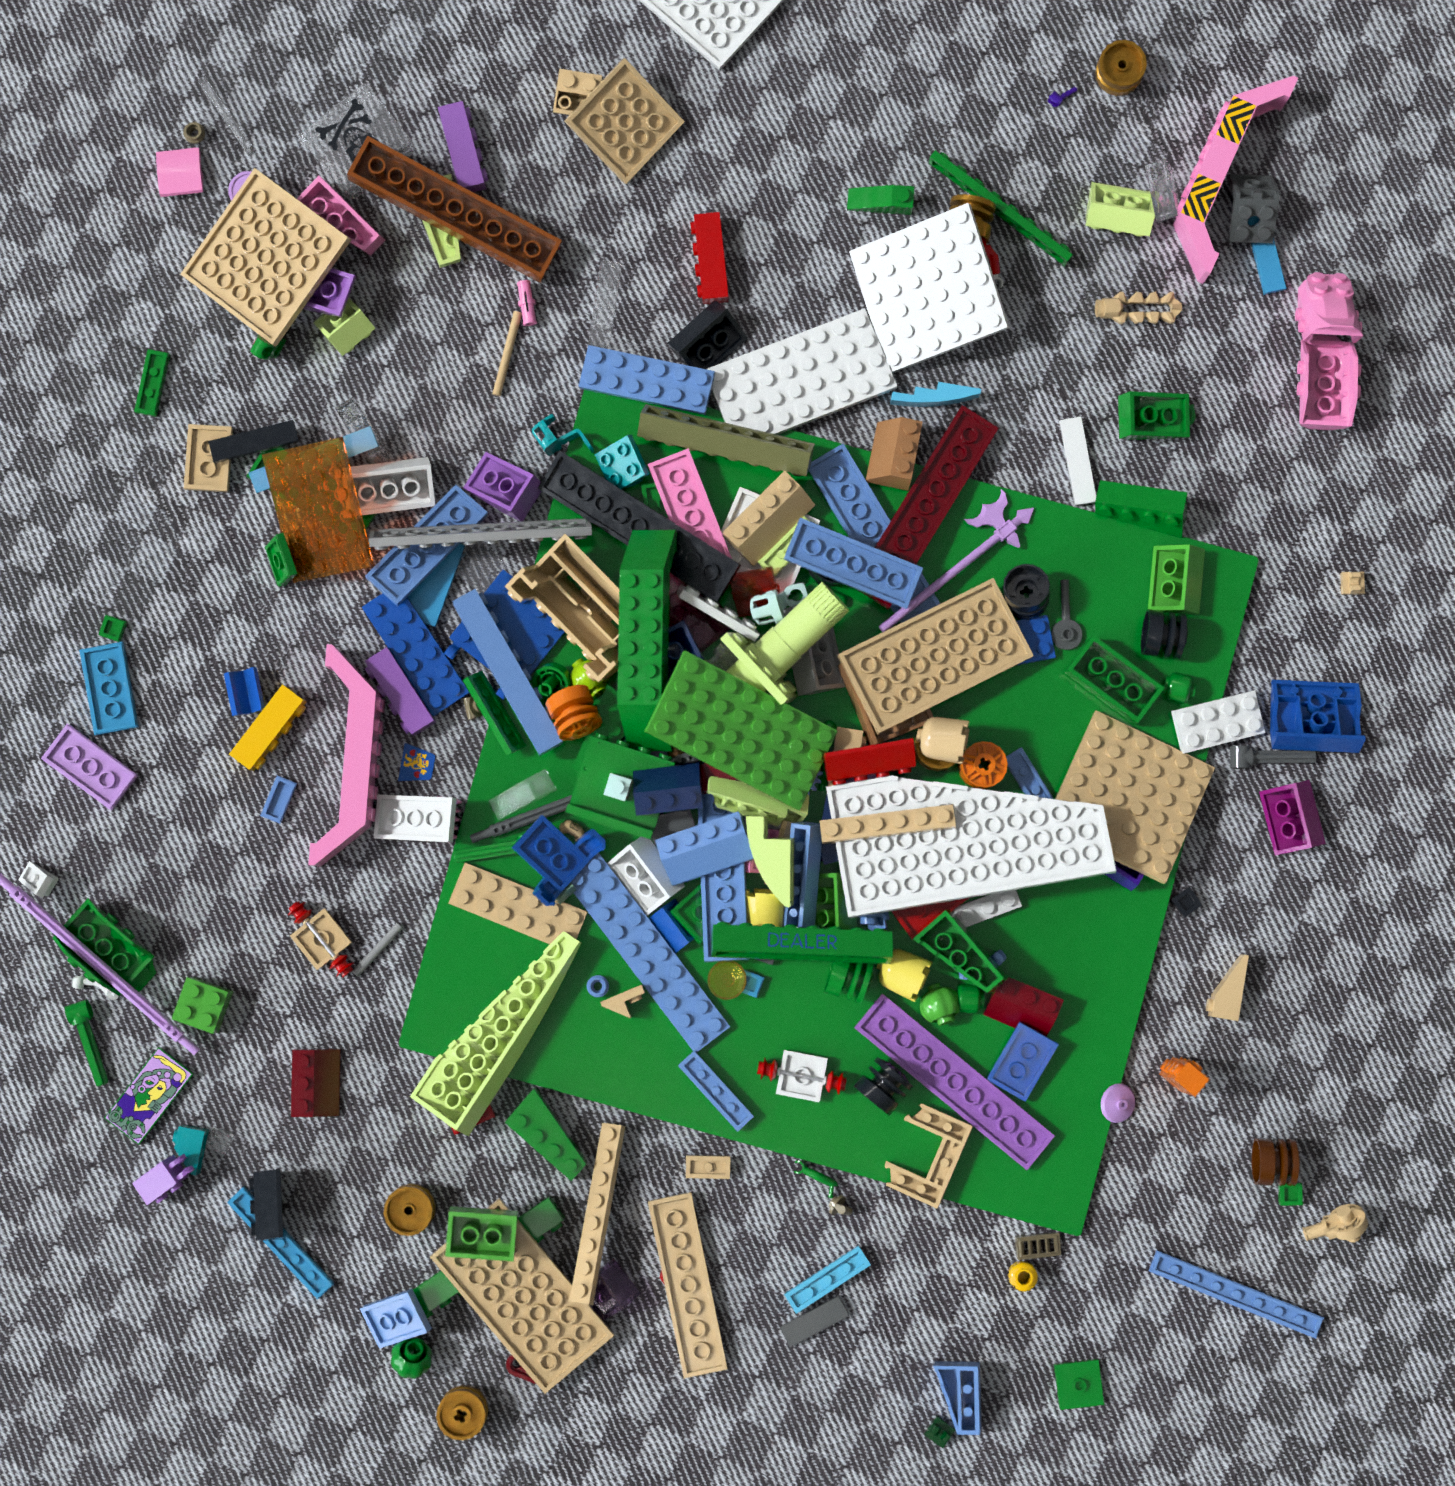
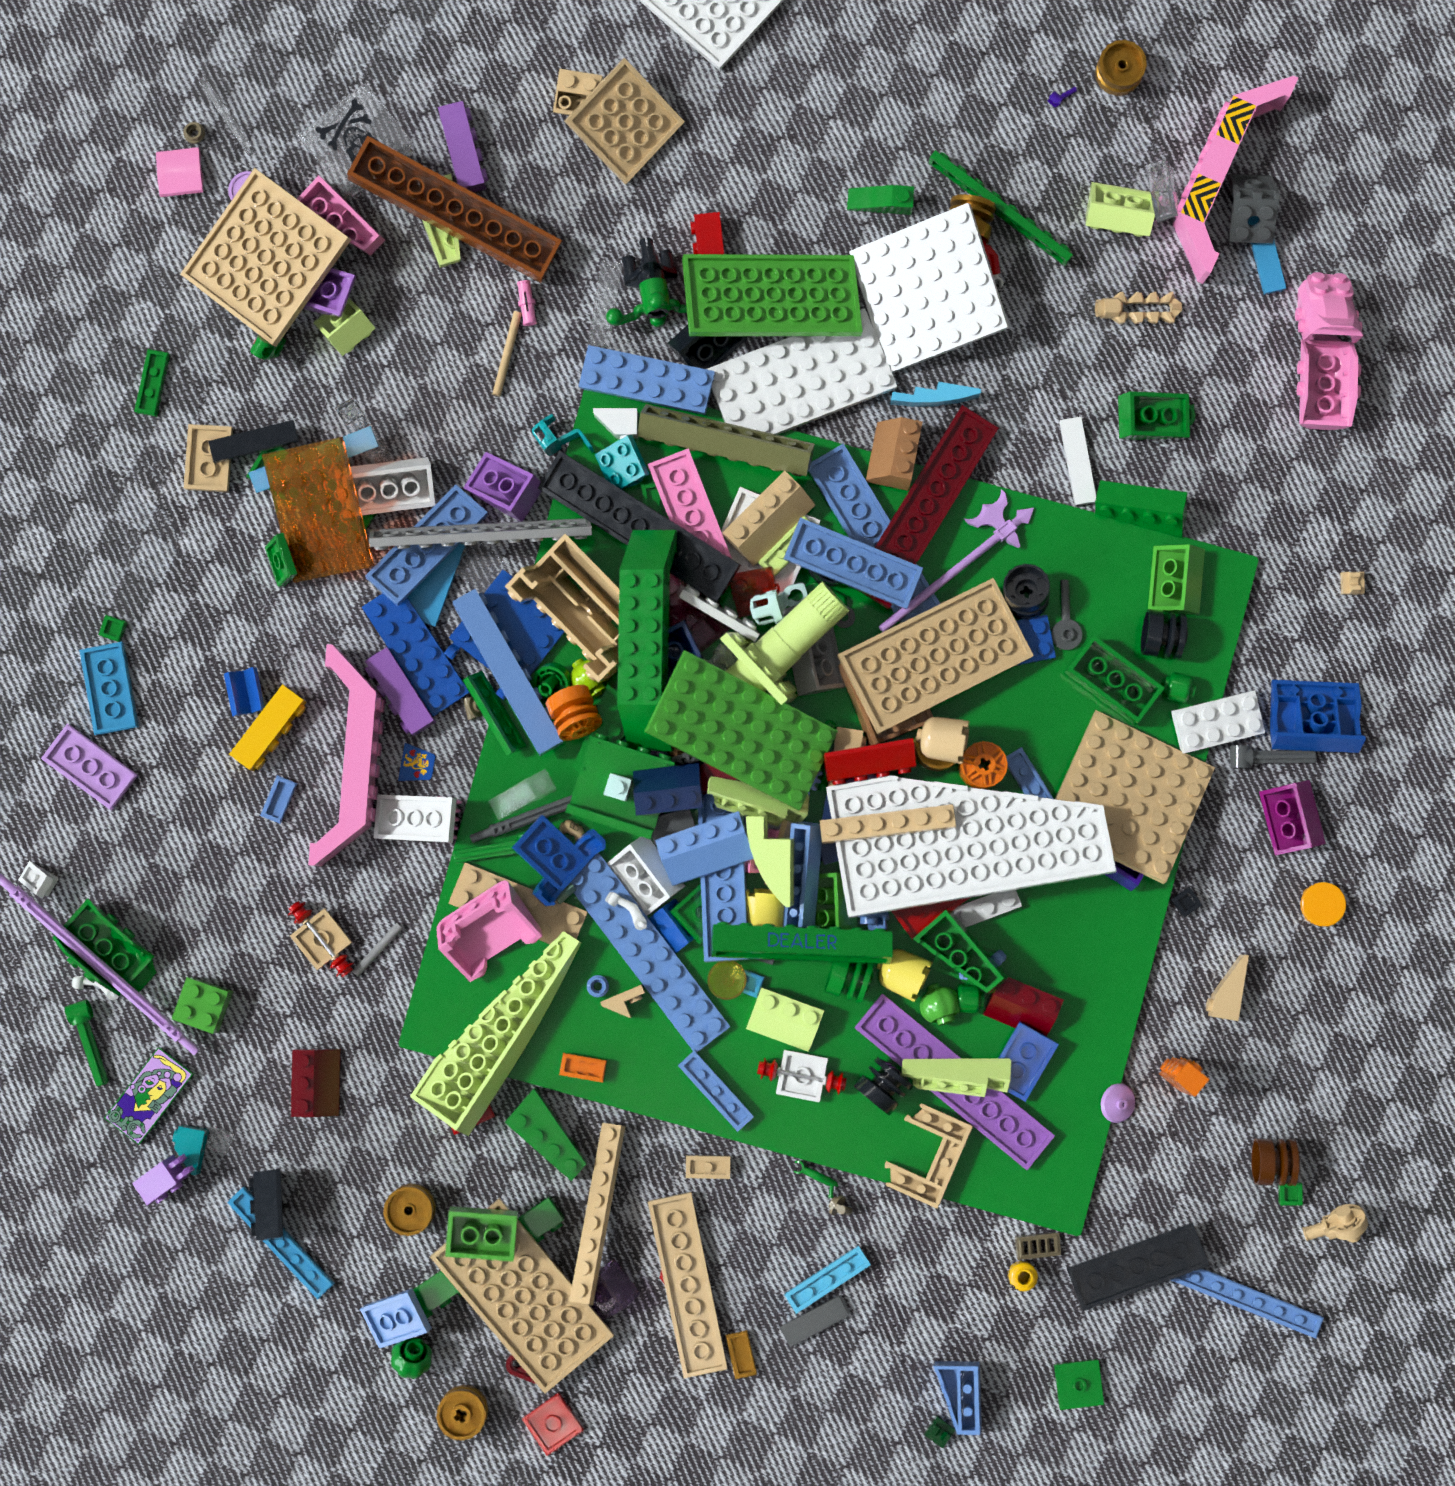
(485, 929): none -> bright pink windscreen
(552, 1424): none -> tile
(583, 1067): none -> orange plate
(618, 421): none -> white slope
(638, 919): none -> white piece
(652, 282): none -> wheel
(741, 1354): none -> pearl gold tile
(771, 295): none -> bright green plate
(785, 1019): none -> yellowish green slope
(851, 618): none -> dark grey plate
(959, 1075): none -> yellowish green wedge
(1137, 1266): none -> black plate
(1323, 904): none -> light orange tile

